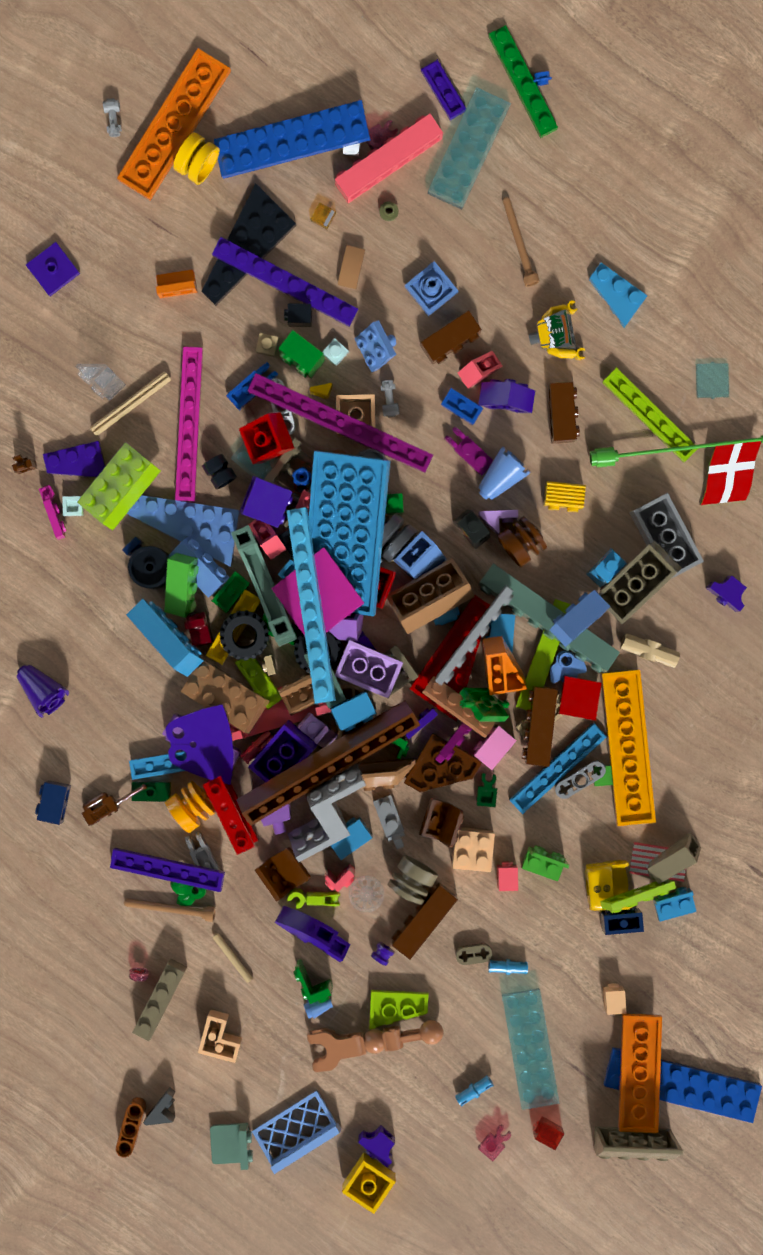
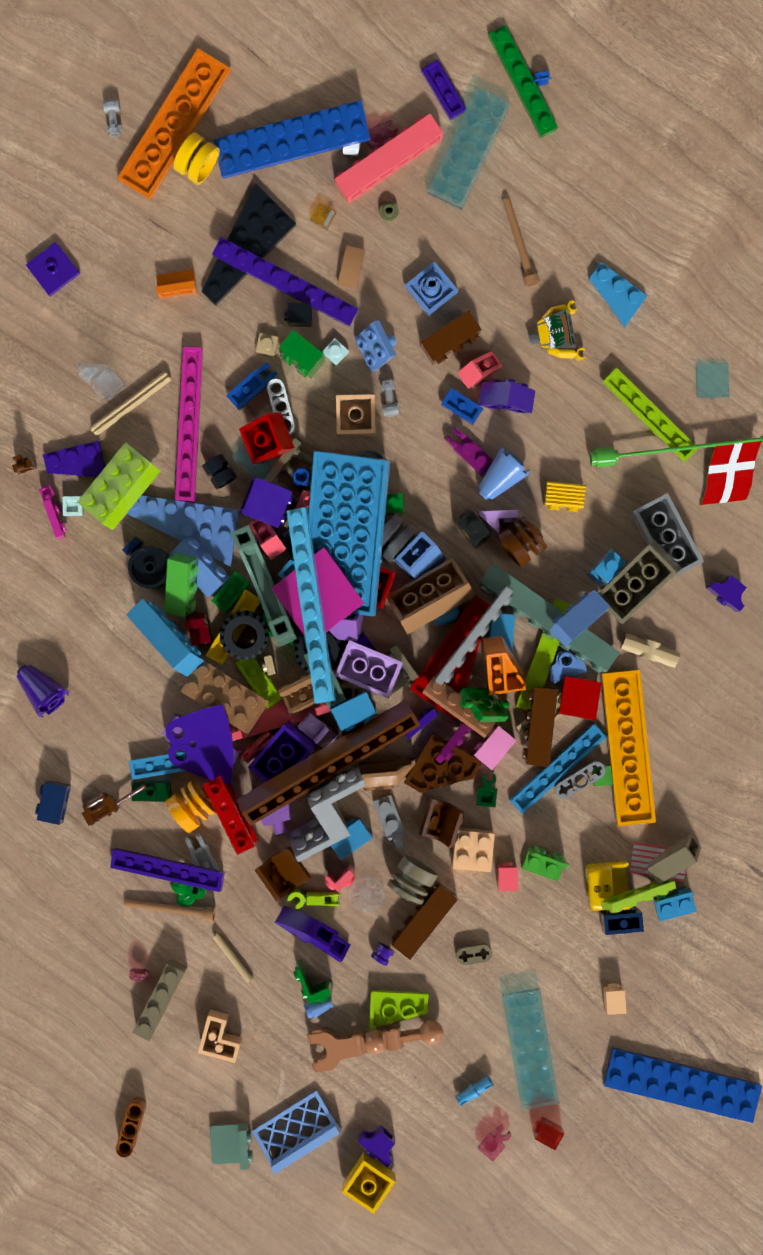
(160, 1112): dark grey slope -> none
(321, 390): yellow slope -> none
(340, 423): magenta plate -> none
(402, 743): green bracket -> none
(508, 967): dark azure pin -> none
(563, 412): reddish brown brick -> none
(626, 1145): dark tan slope -> none
(640, 1073): orange plate -> none

